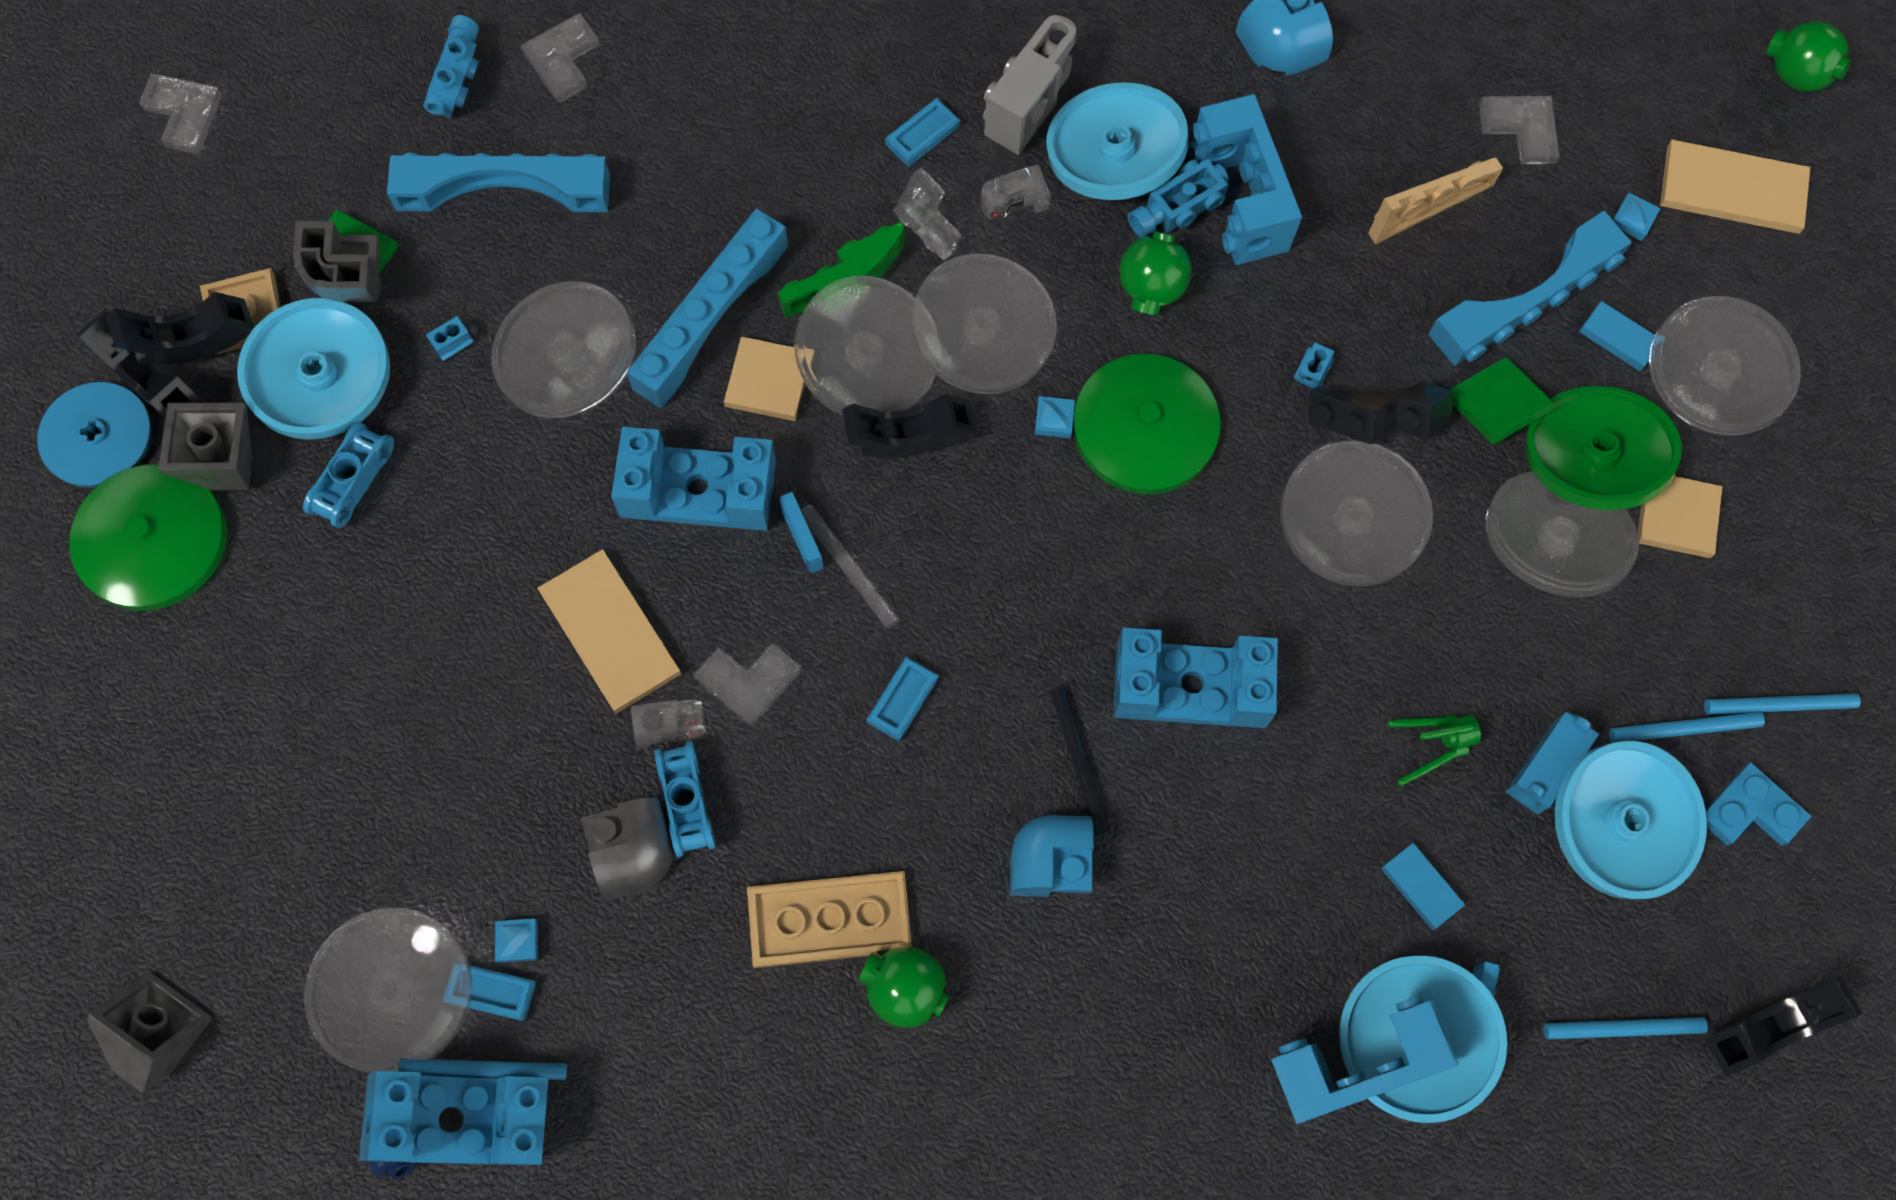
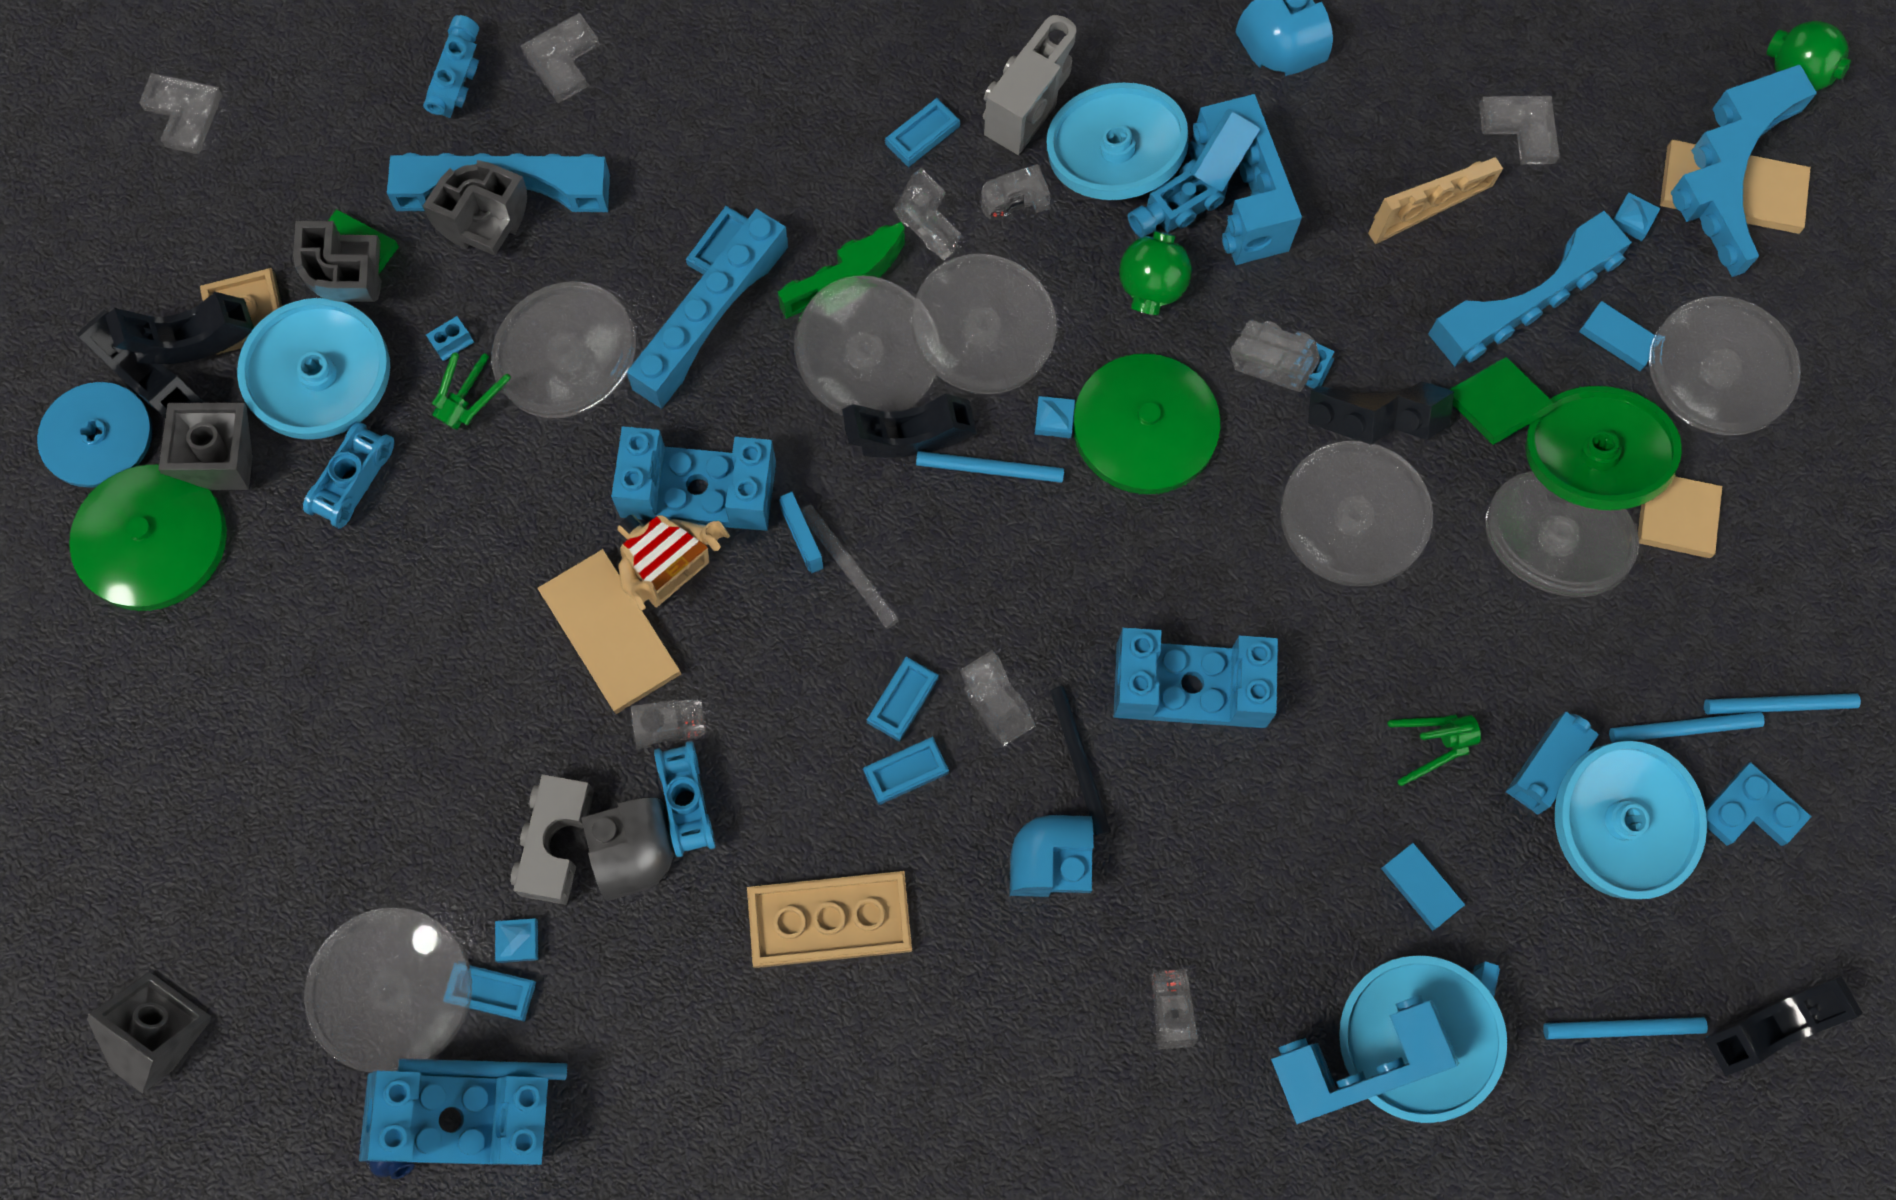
(453, 408): none -> green plant
(477, 205): none -> flat silver brick
(555, 805): none -> light grey arch
(663, 555): none -> torso
(715, 239): none -> dark azure tile
(748, 691): clear plate -> none
(765, 380): tan tile -> none
(904, 986): green brick -> none
(905, 770): none -> dark azure tile
(989, 466): none -> dark azure bar
(995, 699): none -> clear brick
(1173, 1010): none -> clear leg
(1225, 150): none -> dark azure tile
(1275, 354): none -> clear brick
(1723, 153): none -> dark azure arch

